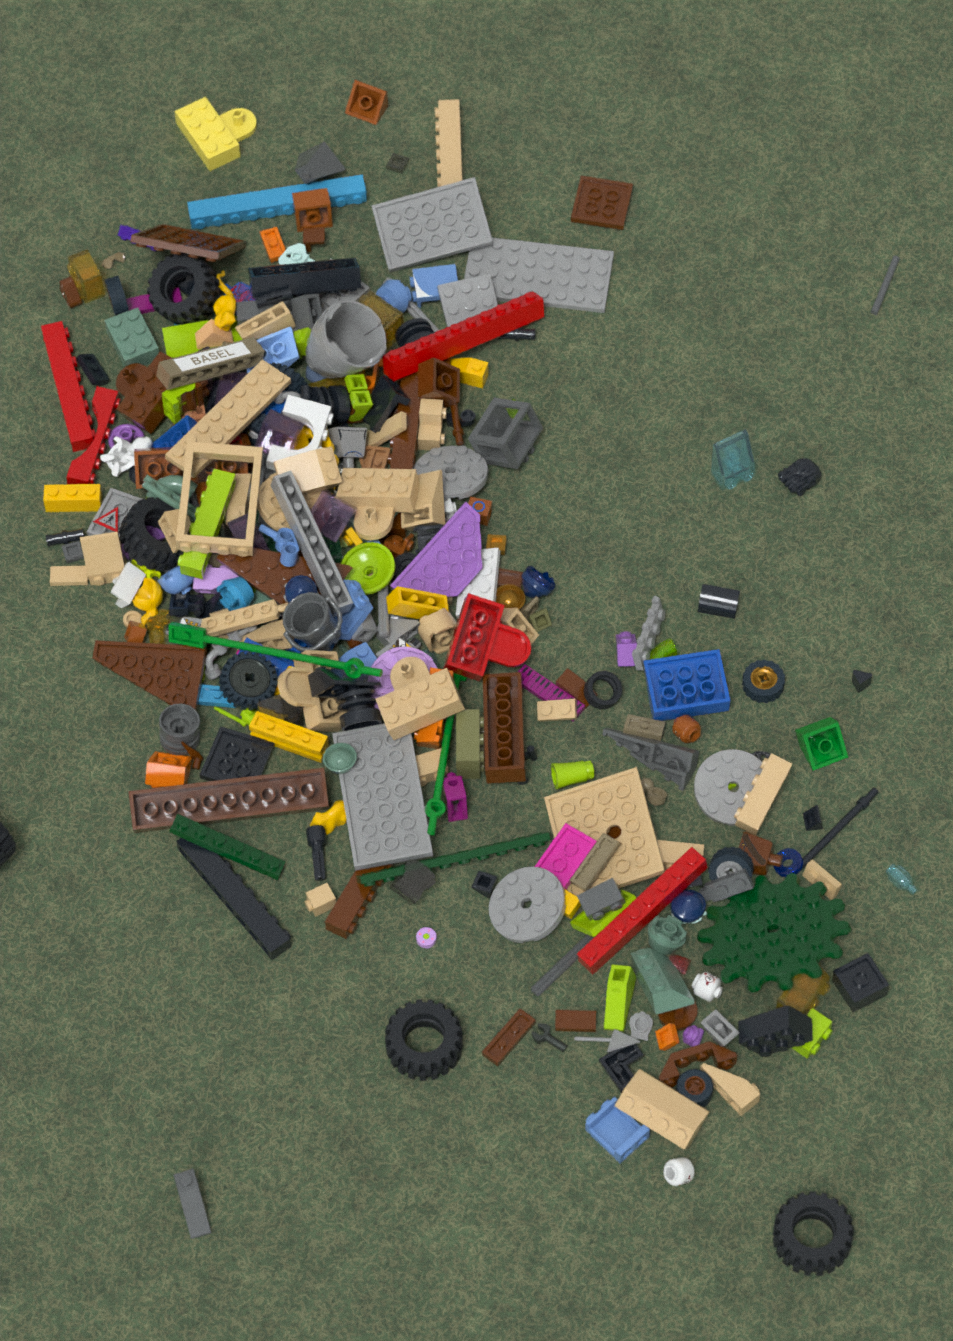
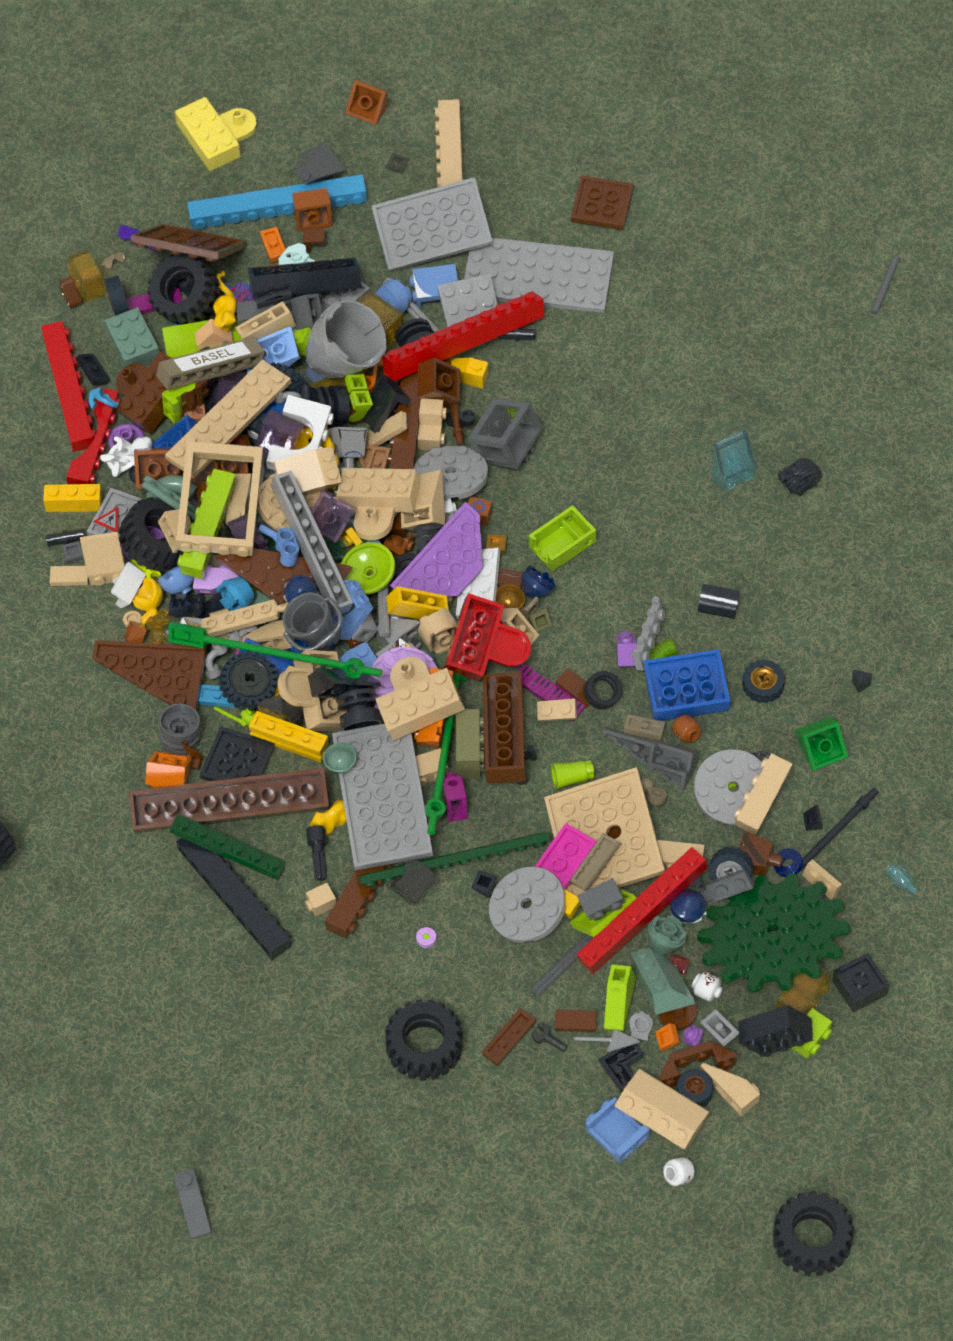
(98, 393): none -> dark azure piece
(562, 538): none -> lime piece

